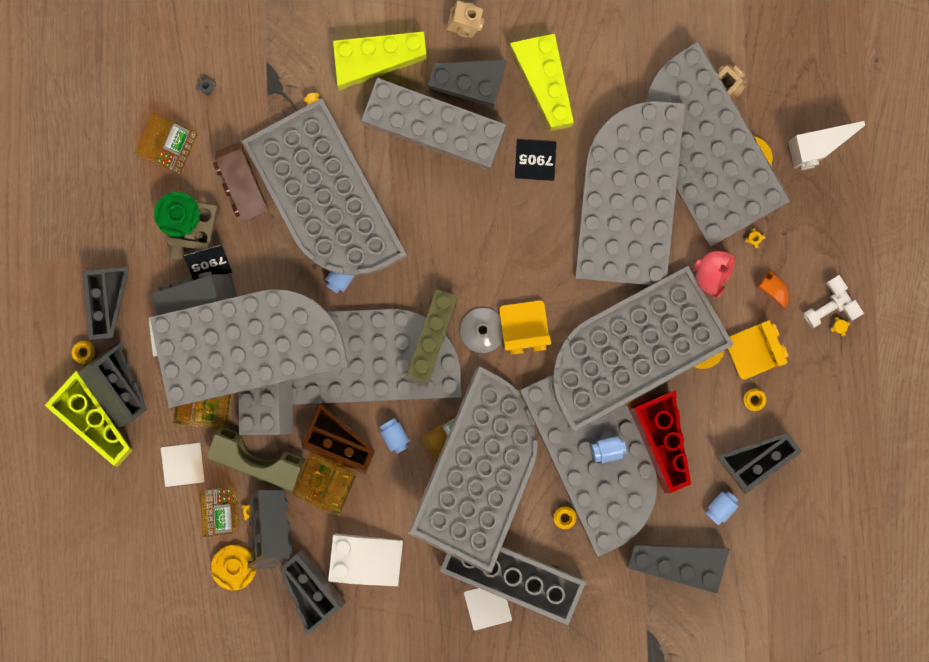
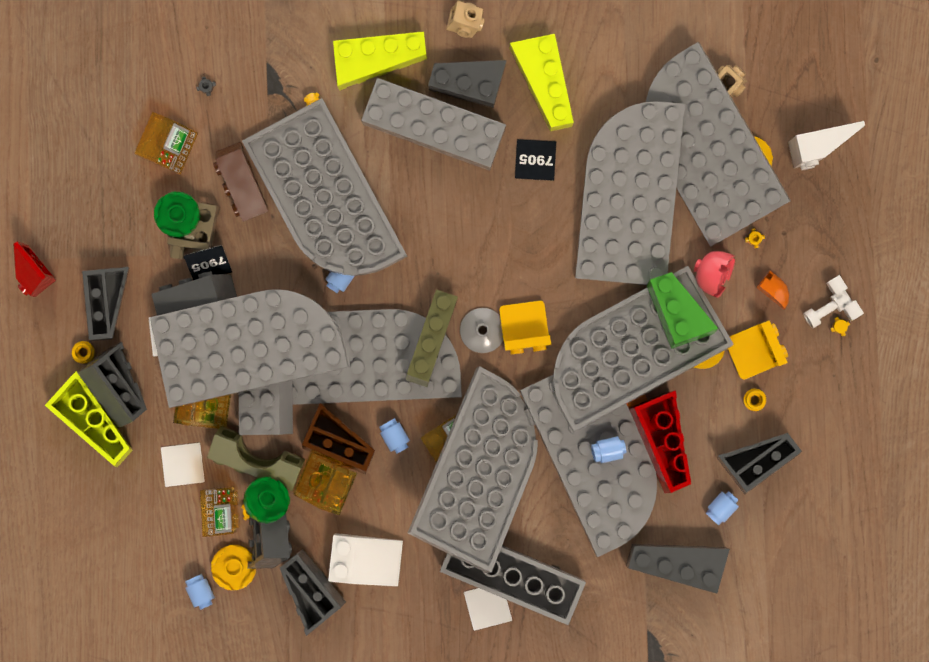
(30, 271): none -> red slope
(199, 592): none -> light blue brick
(266, 500): none -> green tile
(572, 517): yellow plate -> none
(678, 311): none -> bright green wedge

